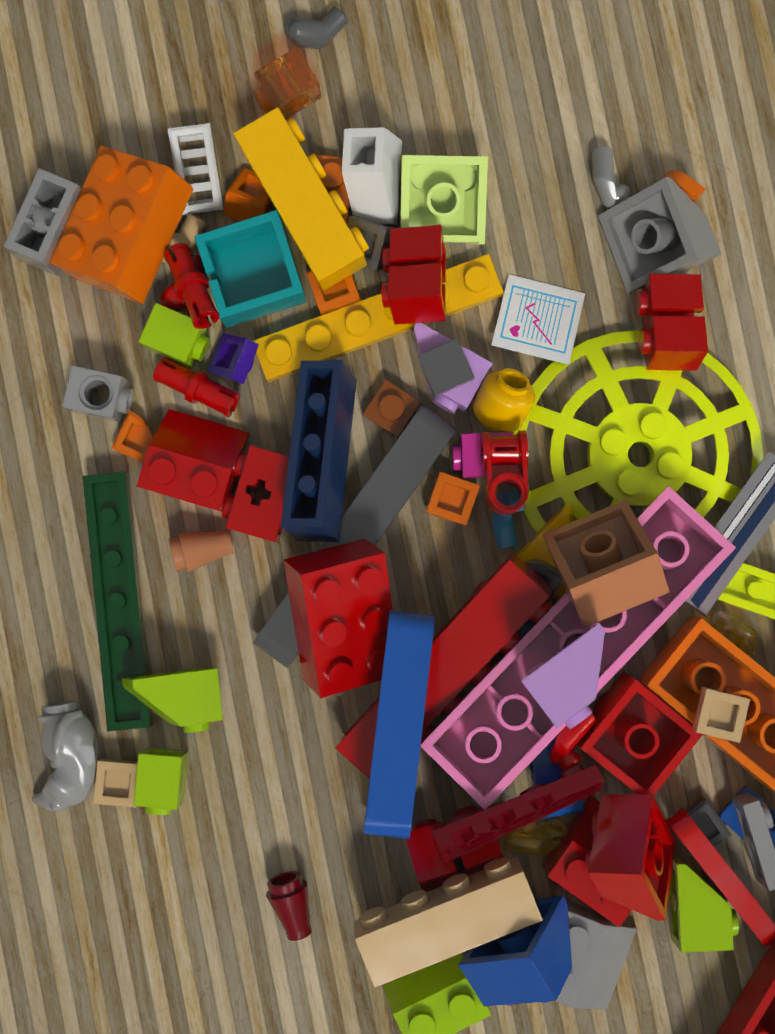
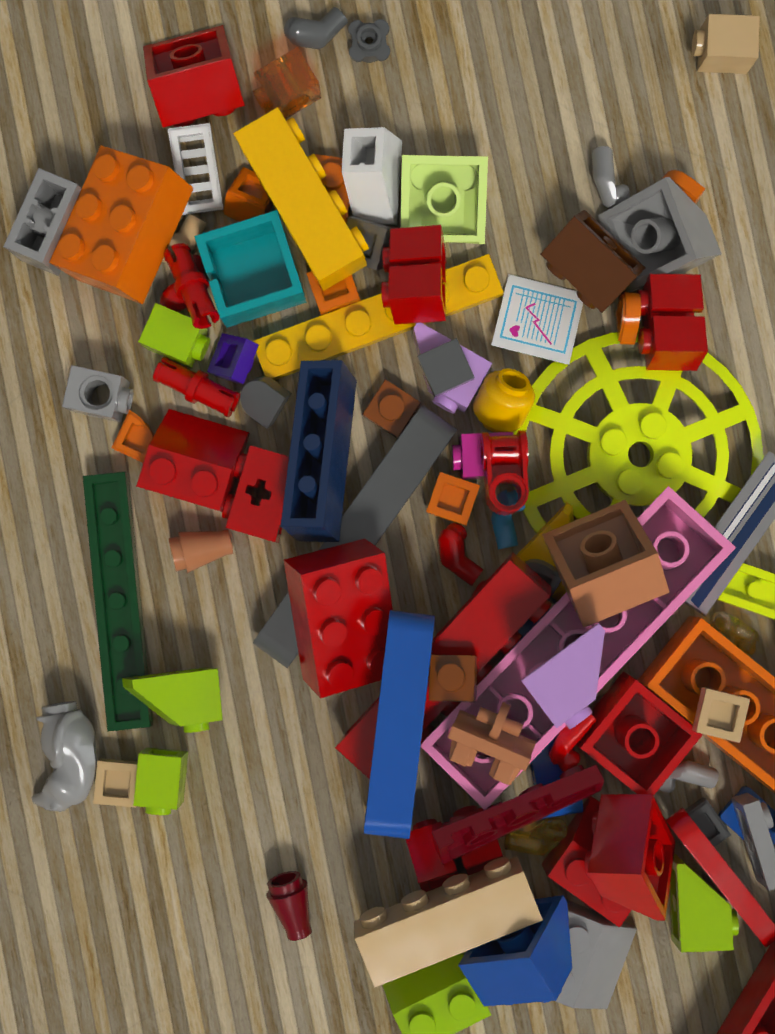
(192, 77): none -> red slope
(264, 400): none -> dark grey tile
(373, 52): none -> dark grey plate
(453, 553): none -> red arm
(453, 678): none -> dark orange plate
(493, 736): none -> nougat hips
(591, 261): none -> reddish brown brick
(628, 317): none -> orange tile
(691, 773): none -> light grey arm
(727, 43): none -> tan brick

